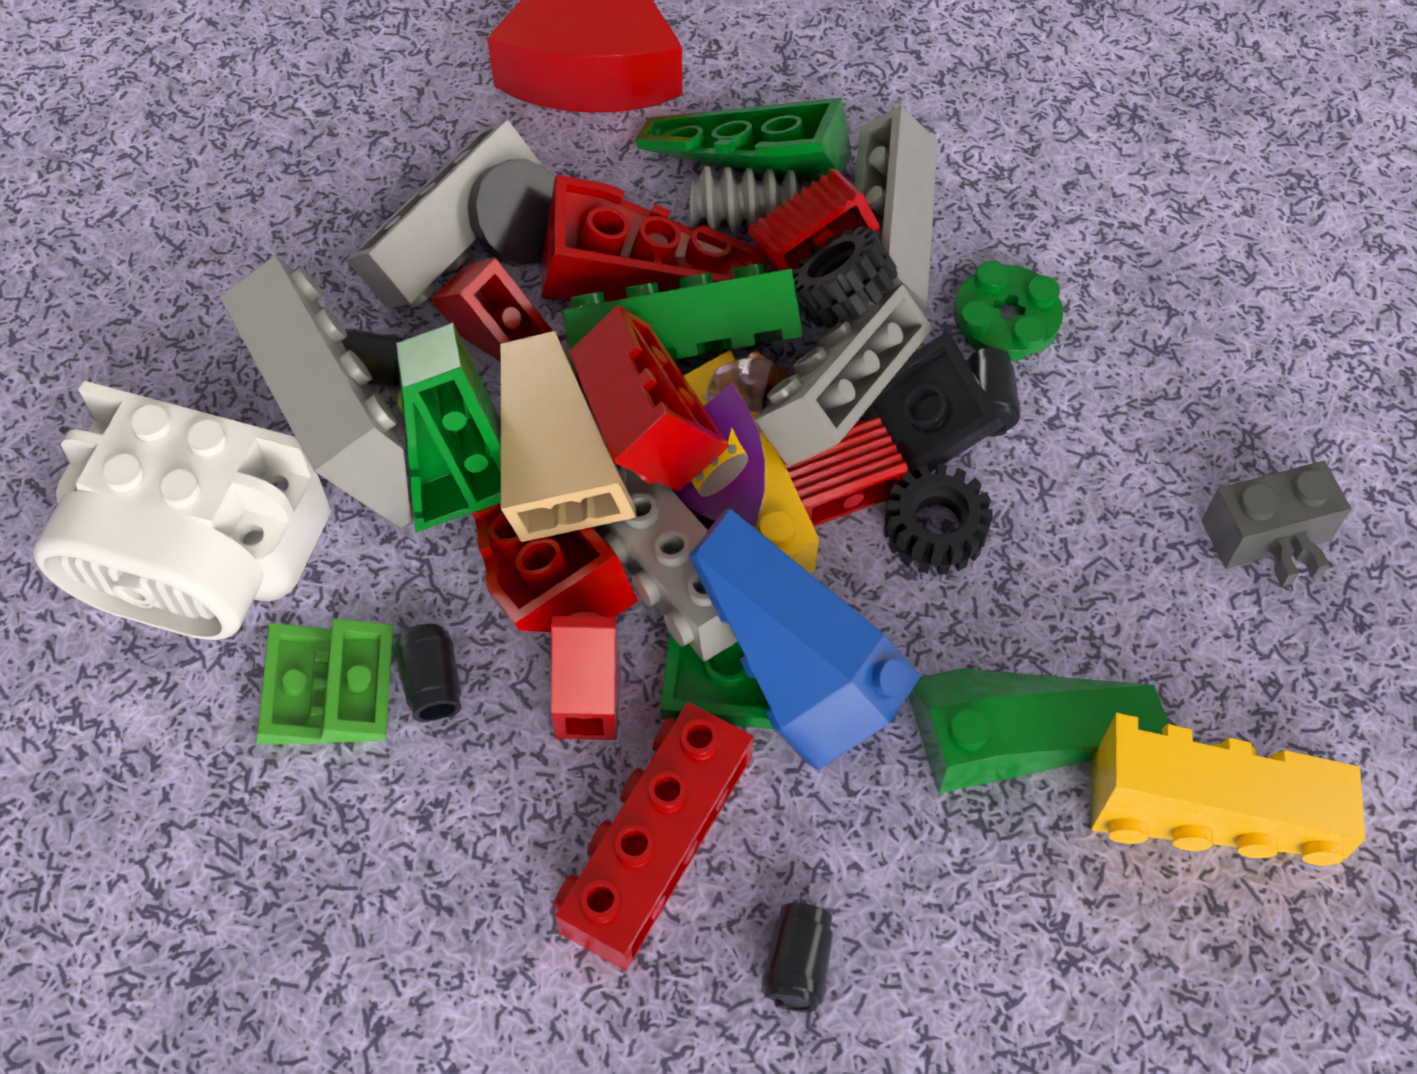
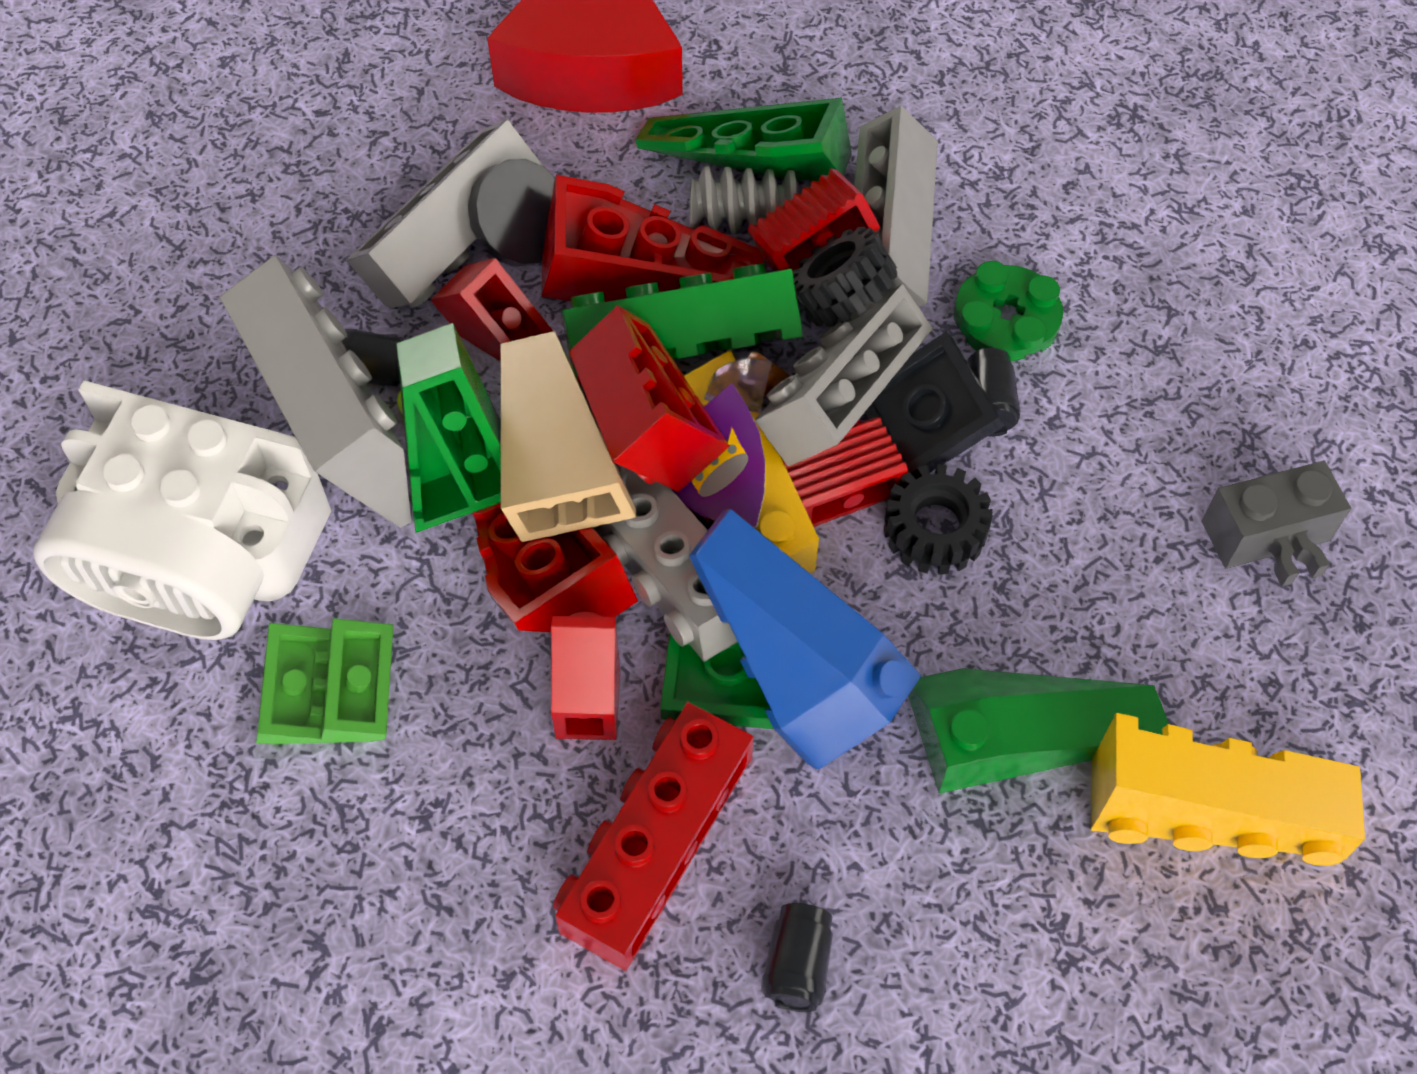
(428, 672): black piece -> none

